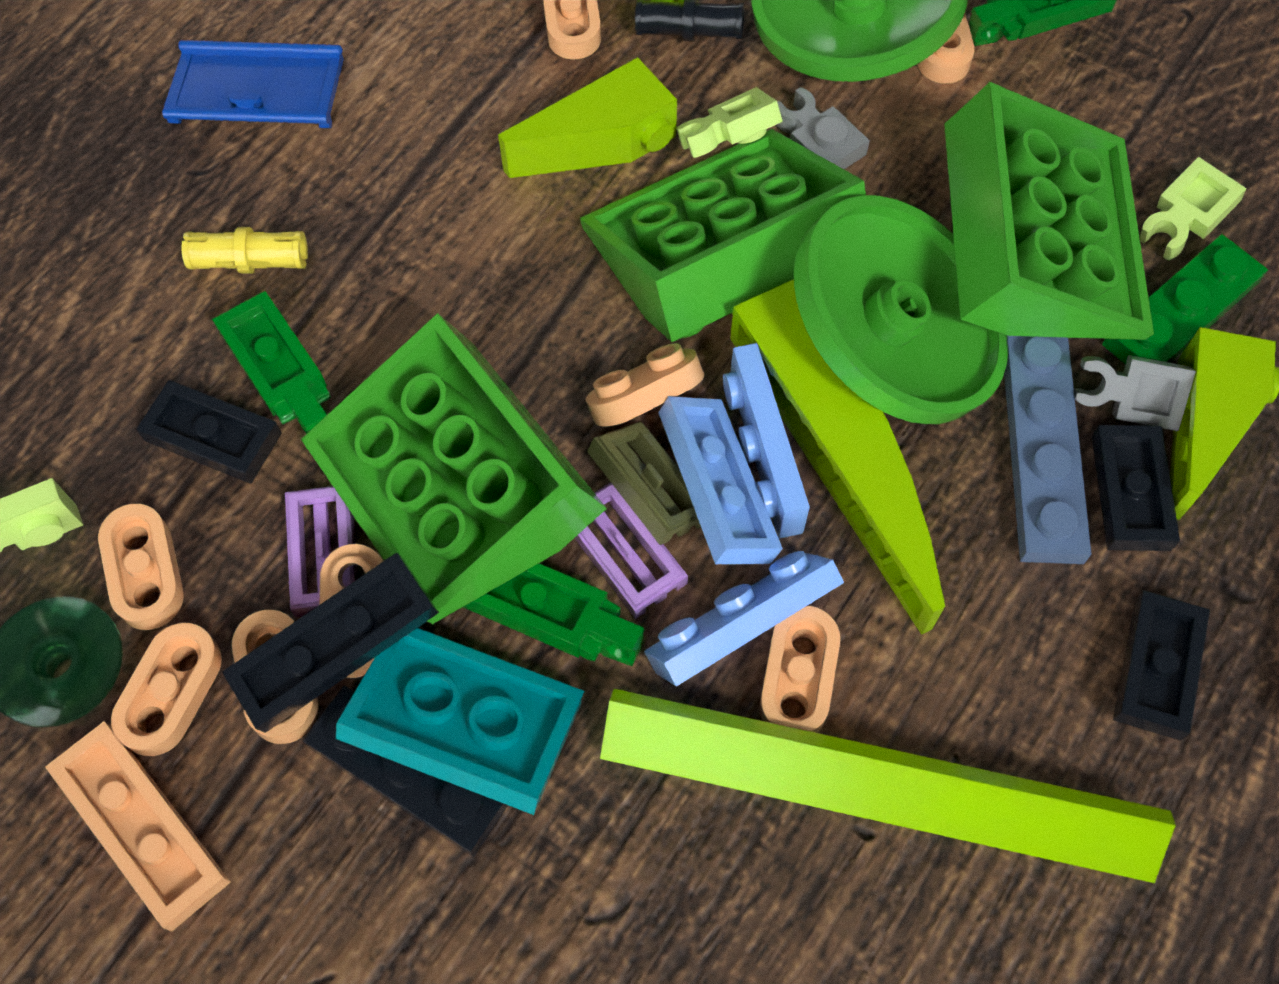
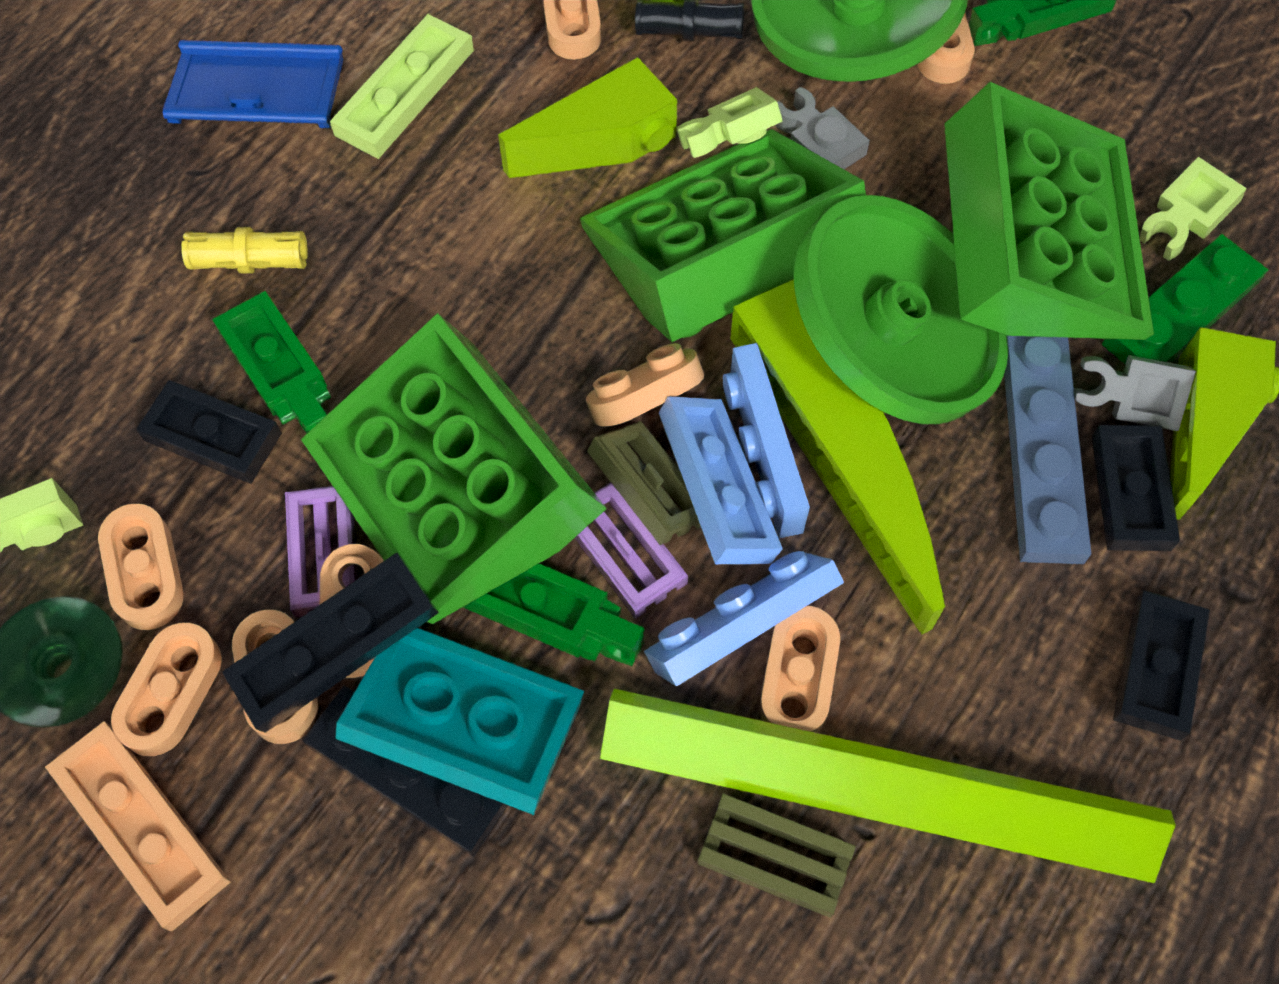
(402, 86): none -> yellowish green plate
(785, 829): none -> olive tile

